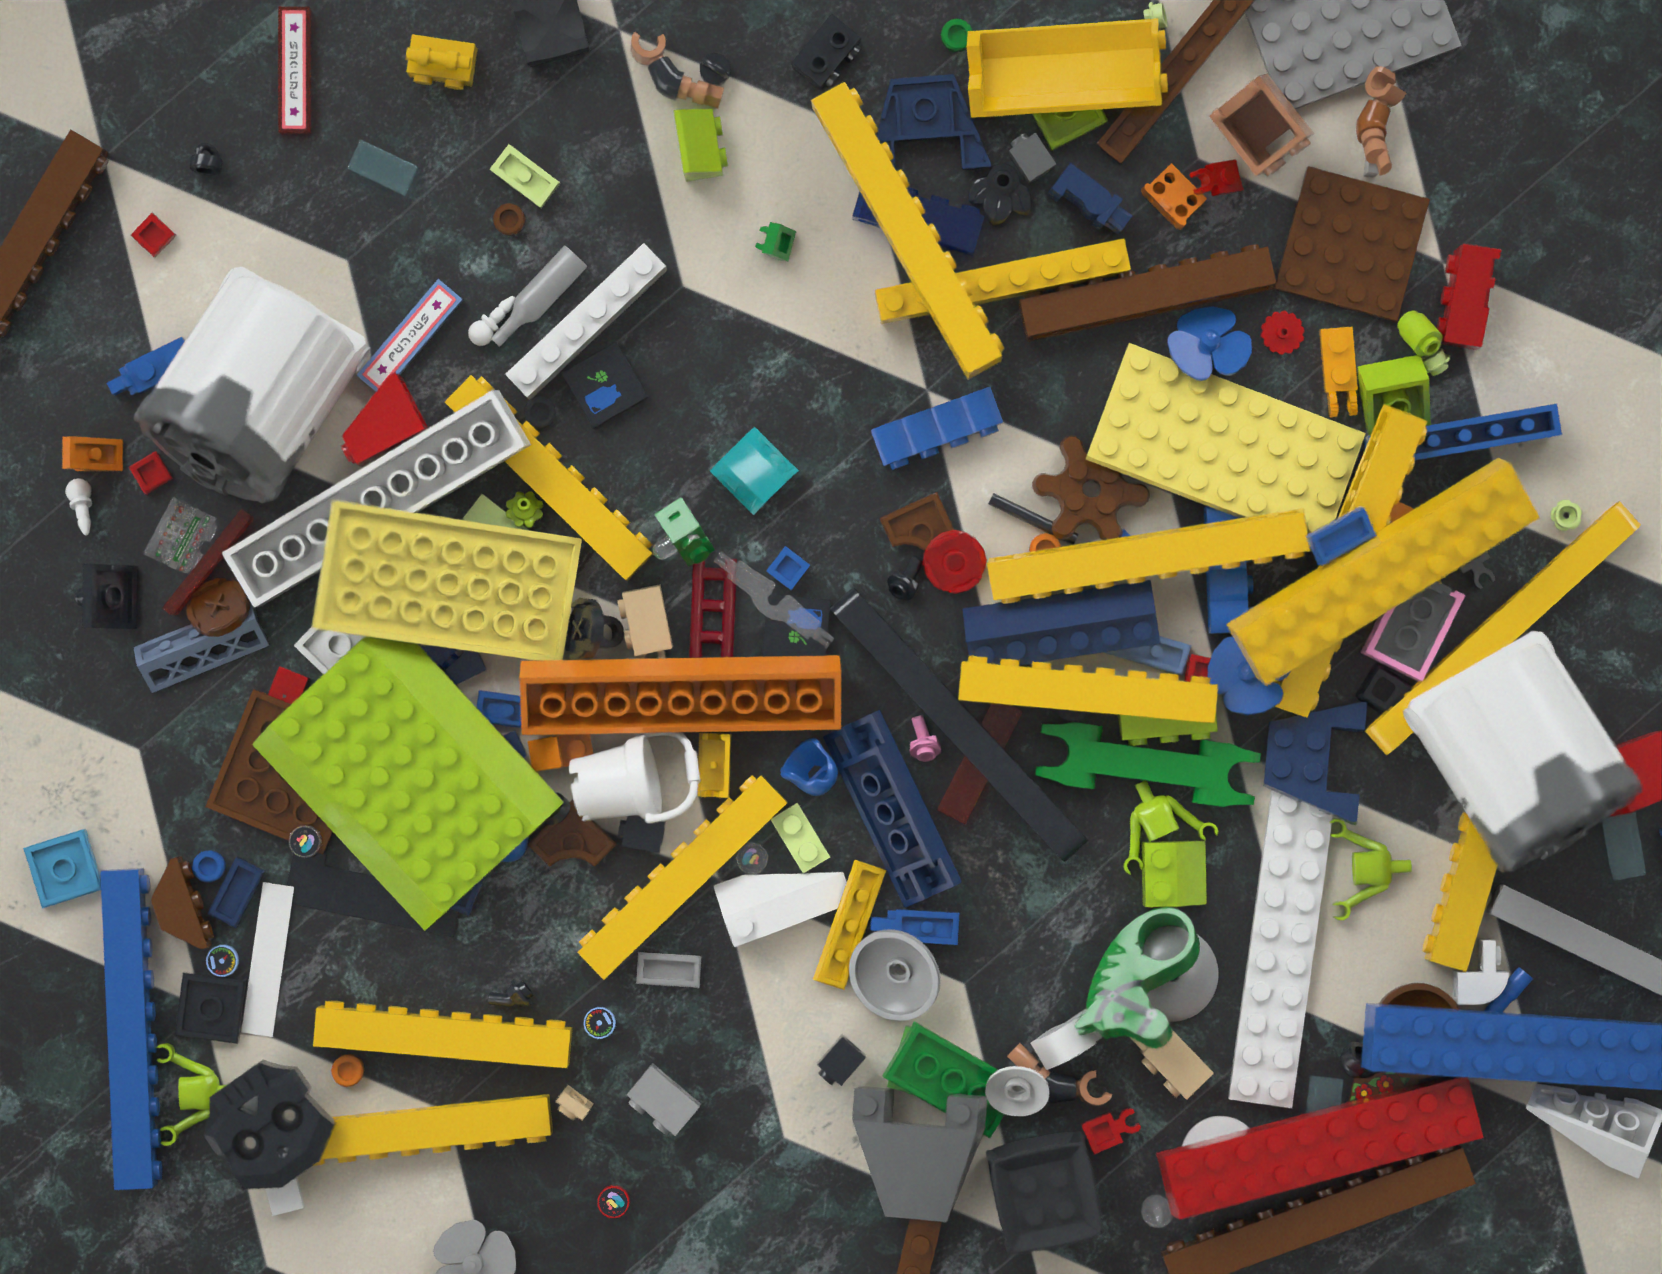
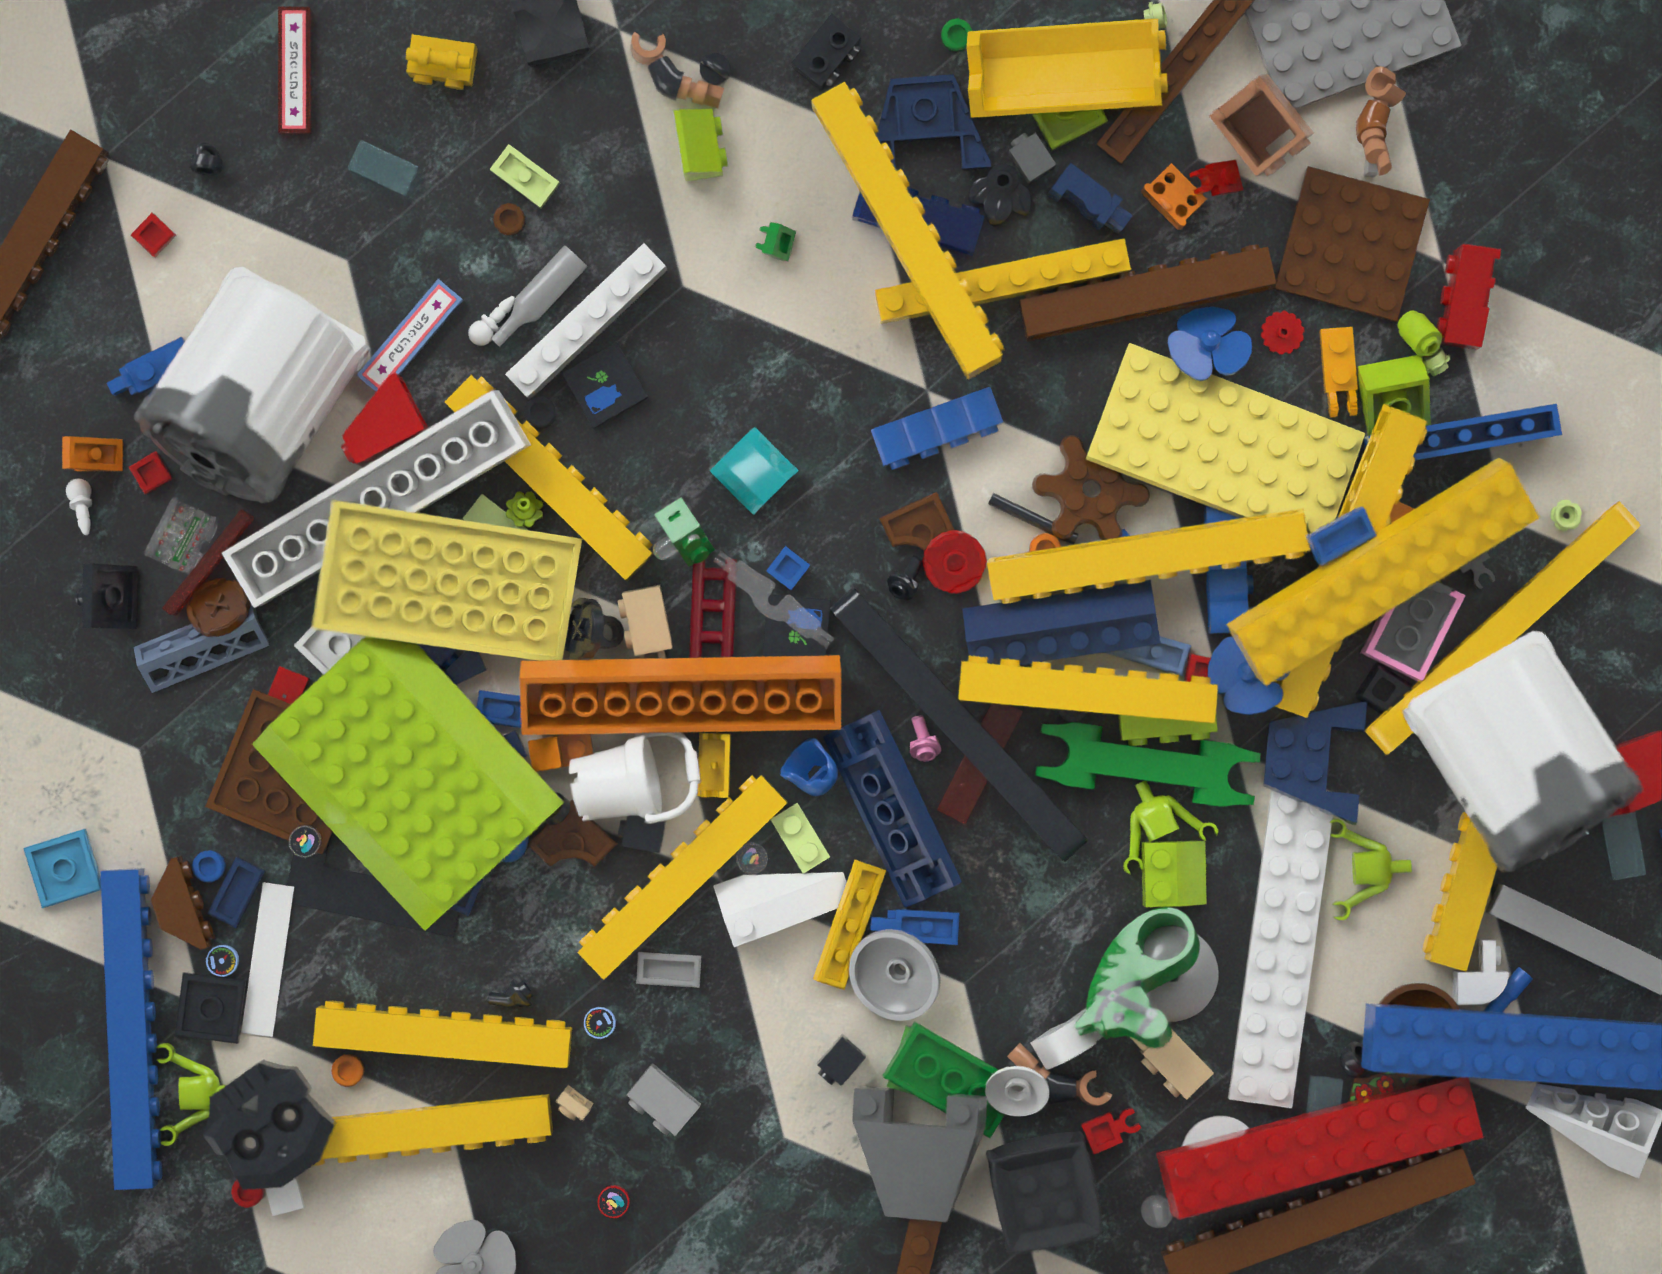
(248, 1197): none -> red tile

